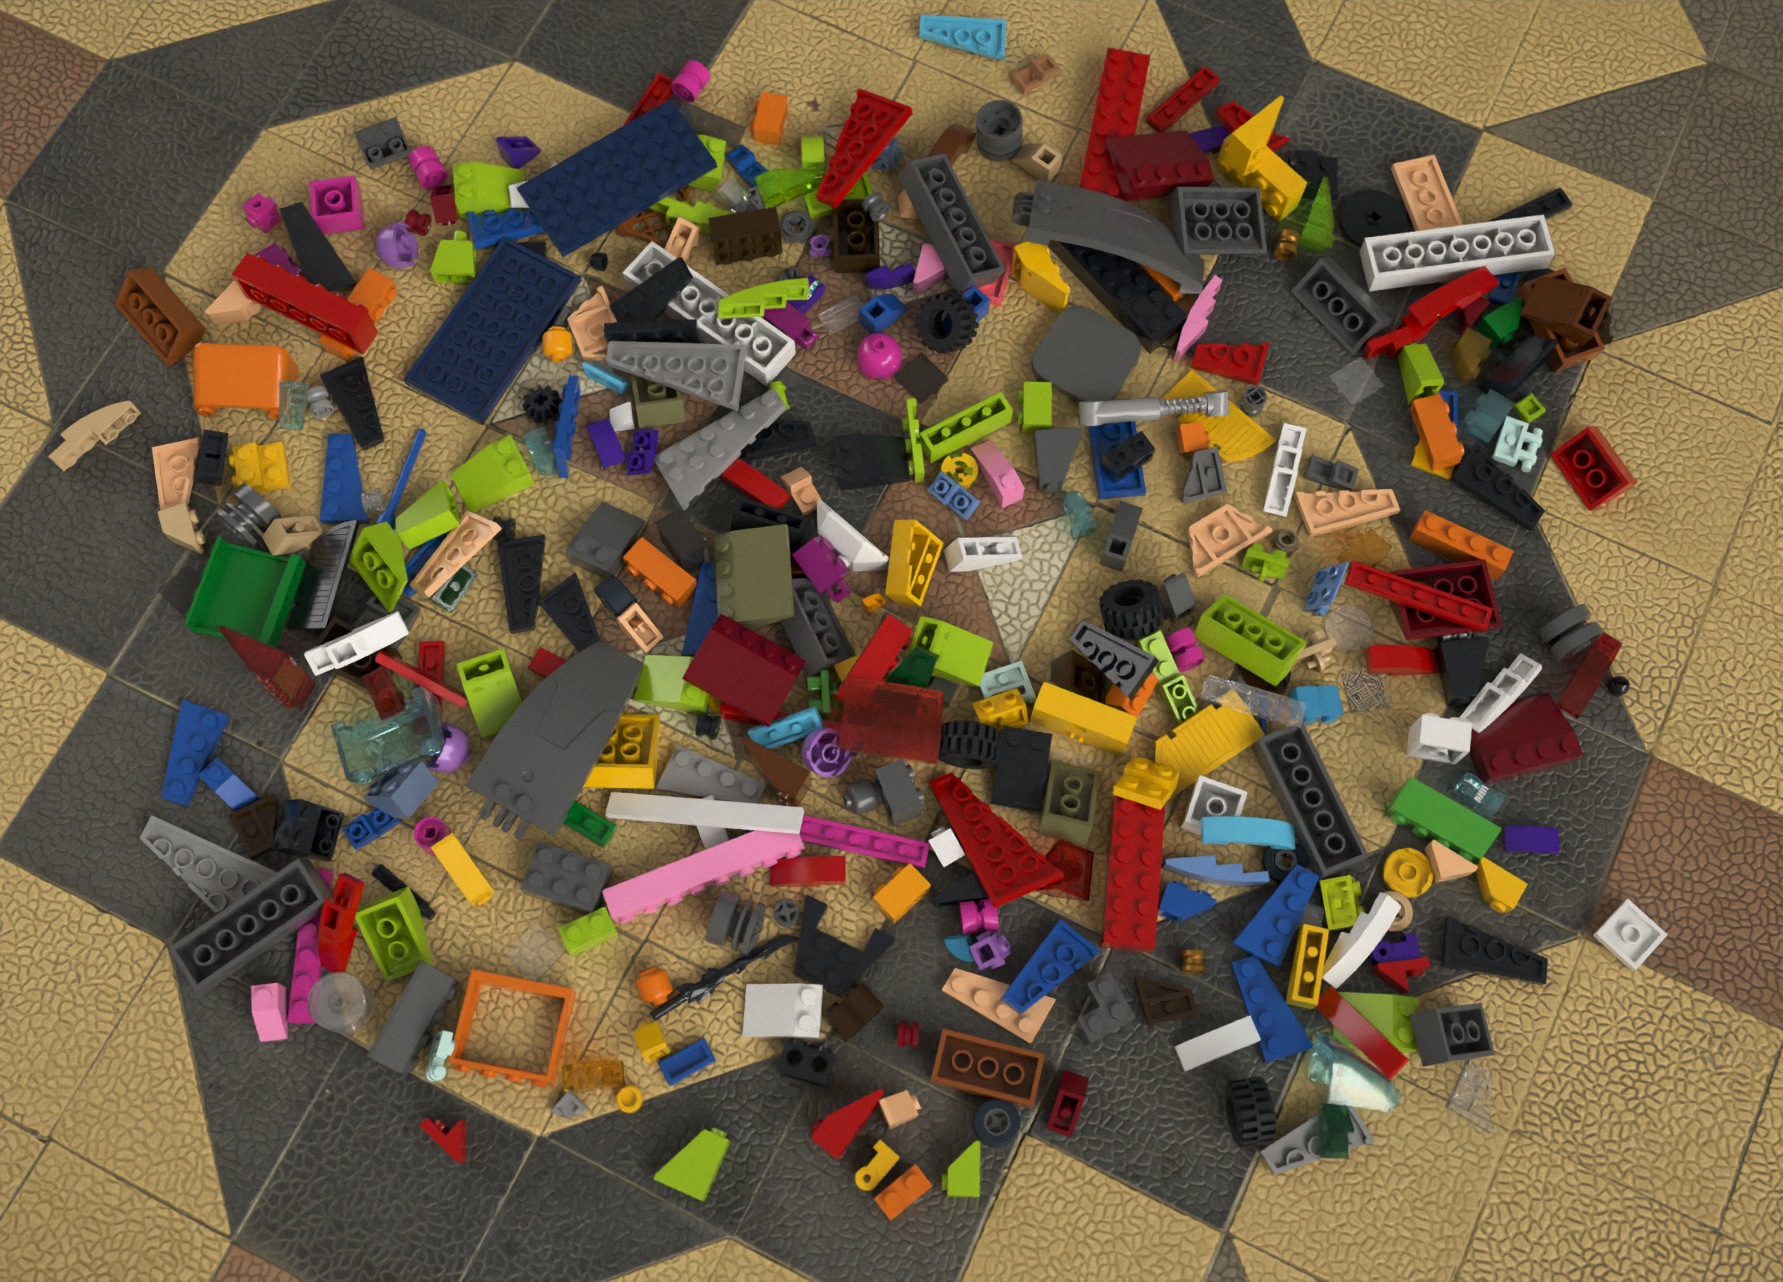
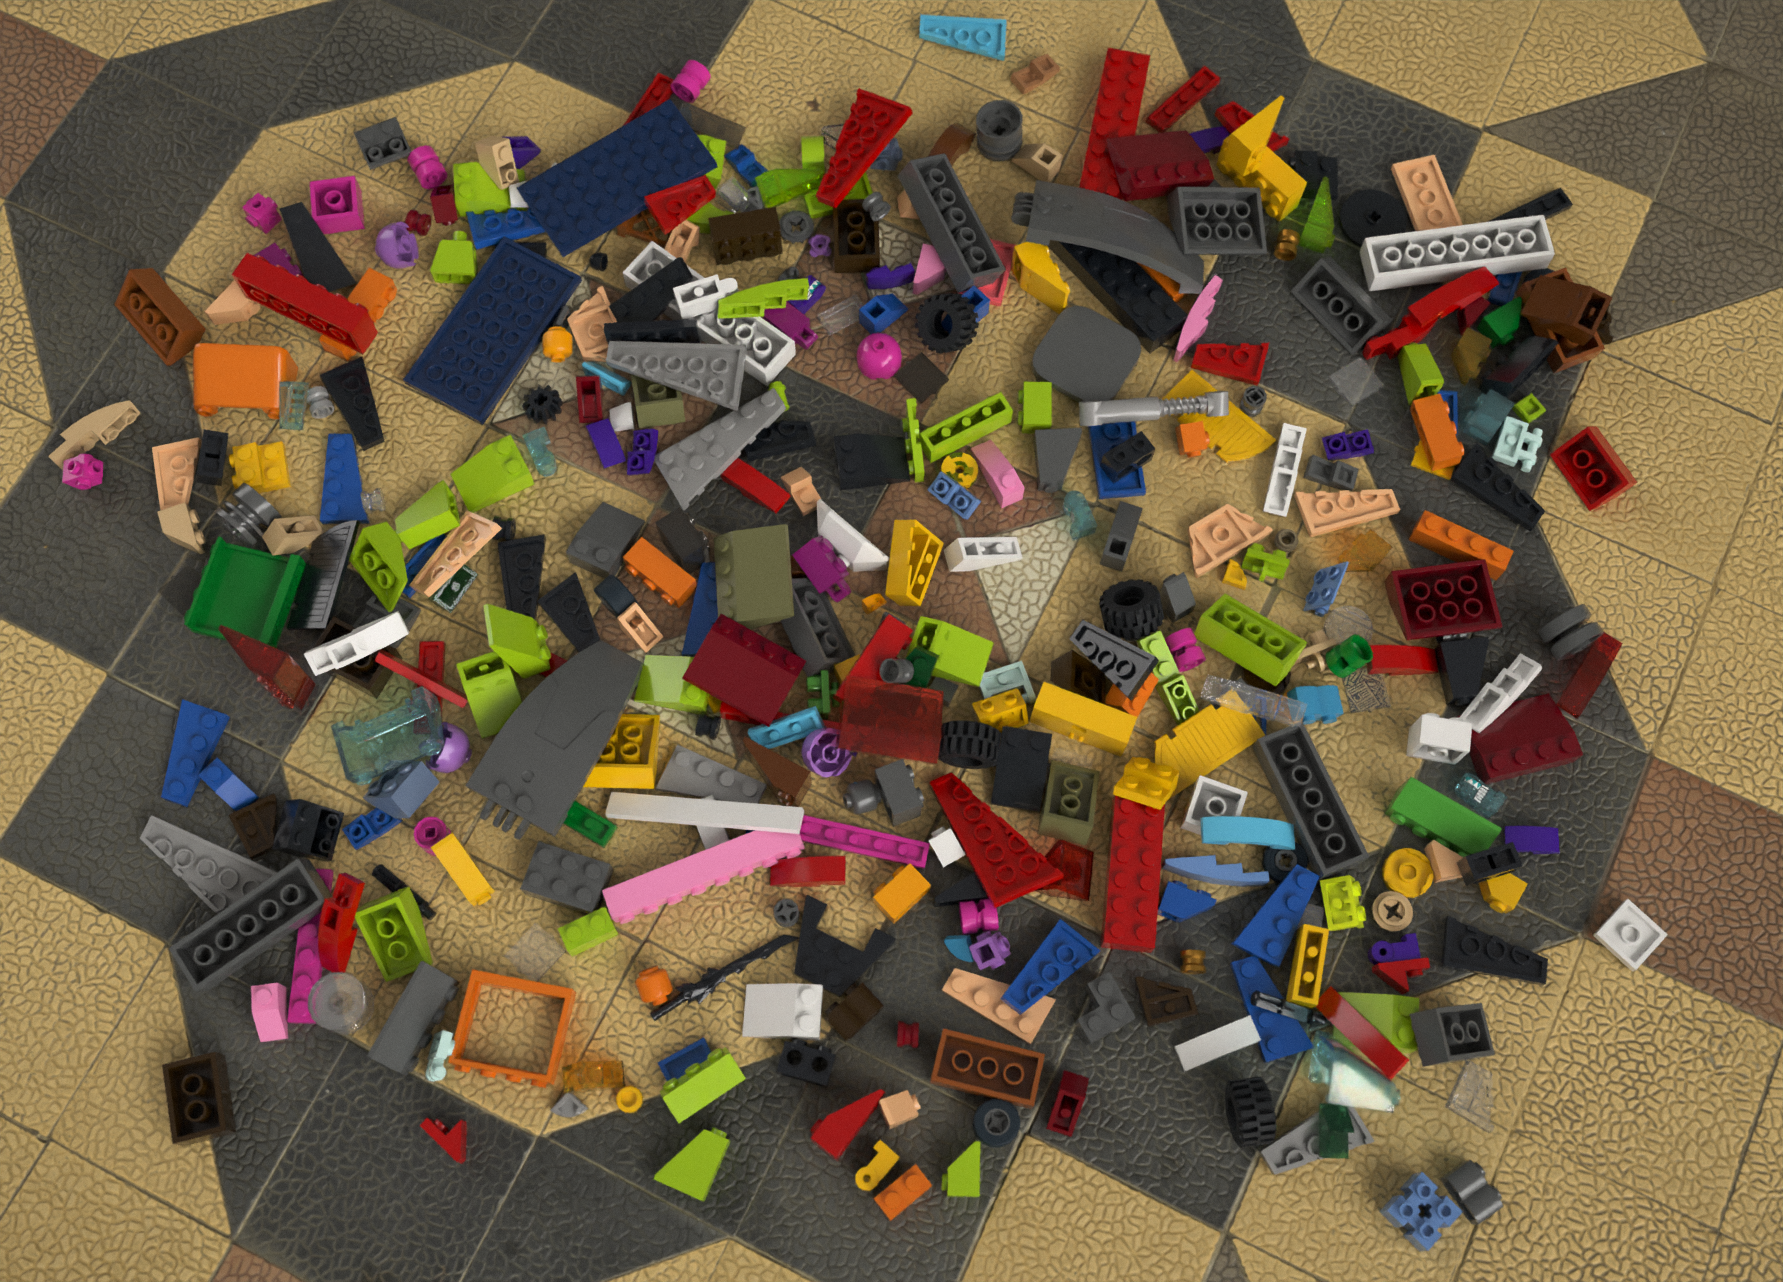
(82, 471): none -> dark pink brick
(198, 1099): none -> dark brown brick
(384, 693): clear red slope -> none
(390, 510): blue piece -> none
(497, 160): none -> tan slope
(517, 640): none -> lime slope
(566, 425): blue wing -> none
(589, 398): none -> dark red slope
(651, 1041): yellow slope -> none
(679, 202): none -> red wing
(701, 1084): none -> lime brick
(703, 295): none -> white brick
(736, 923): dark grey wheel -> none
(752, 514): black brick -> none
(770, 118): orange brick -> none
(896, 670): none -> dark grey wheel
(1204, 476): dark grey wing -> none
(1234, 575): none -> yellow tile
(1287, 1008): none -> black piece
(1348, 446): none -> dark purple slope
(1349, 656): none -> green wheel
(1355, 947): white slope -> none
(1404, 1211): none -> medium blue brick
(1418, 596): red tile -> none
(1472, 1192): none -> dark grey brick
(1489, 864): none -> black brick
(1621, 689): black hinge -> none

